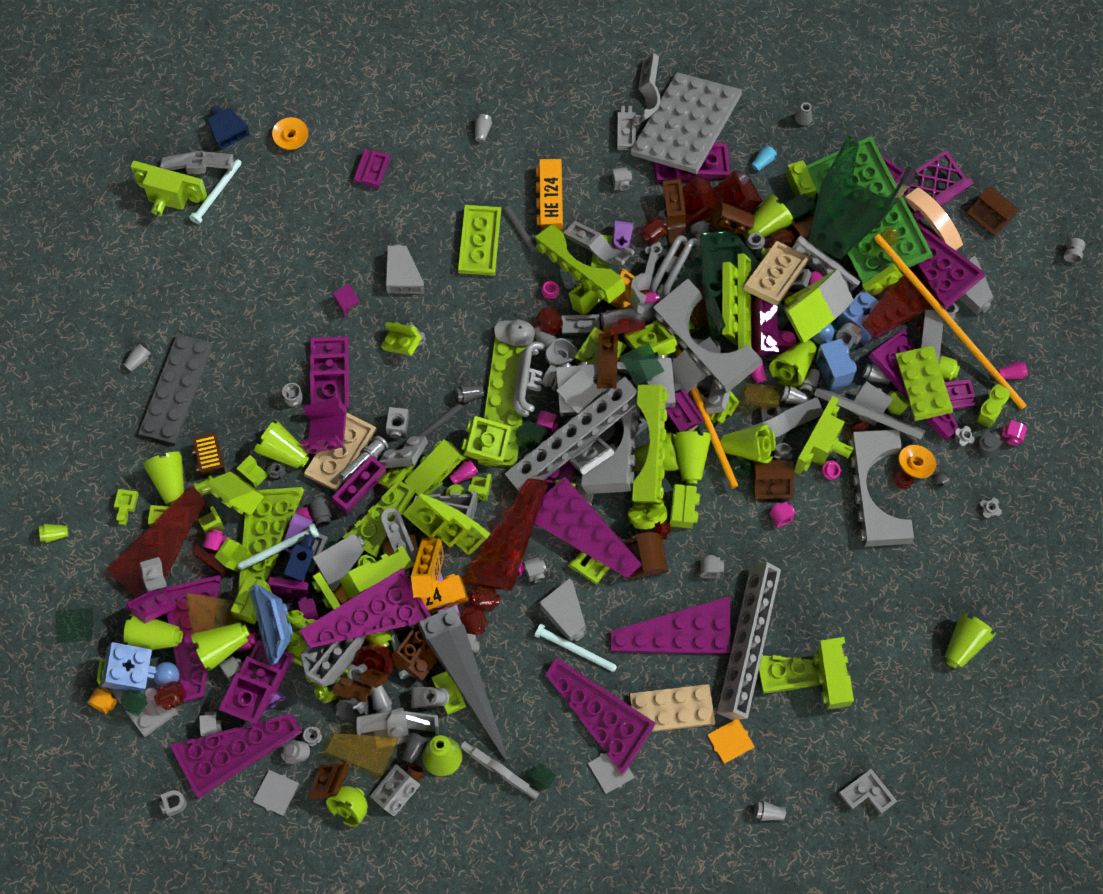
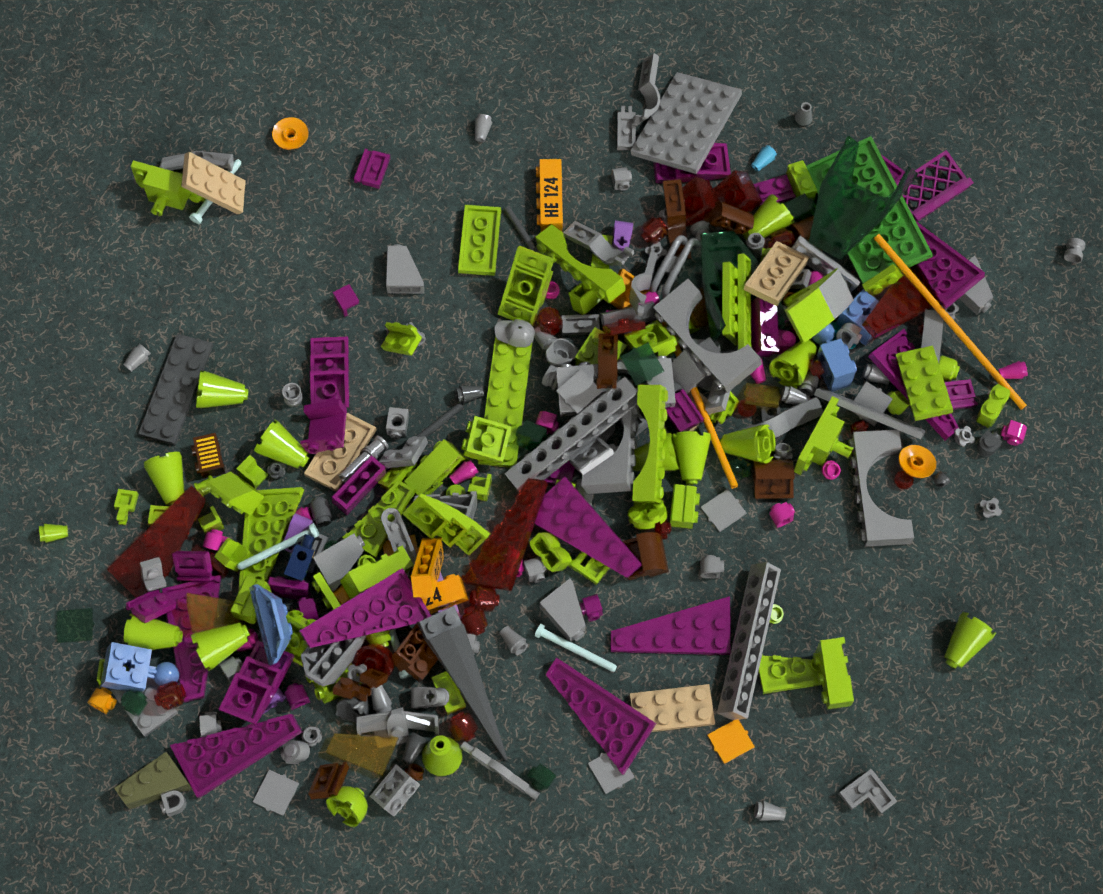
(152, 782): none -> olive wedge
(193, 565): none -> magenta plate
(213, 183): none -> tan plate
(218, 391): none -> lime cone
(226, 127): dark blue torso -> none
(296, 696): none -> magenta plate
(462, 726): none -> clear red head
(514, 641): none -> light grey cone
(526, 285): none -> lime brick
(526, 379): light grey piece -> none
(552, 555): none -> lime brick
(591, 607): none -> magenta plate
(723, 510): none -> light grey piece
(746, 410): none -> clear red plate
(776, 614): none -> lime plate
(777, 186): none -> magenta plate
(816, 368): none -> clear red plate
(890, 236): clear yellow plate -> none
(935, 217): light nougat slope -> none
(993, 211): reddish brown brick -> none

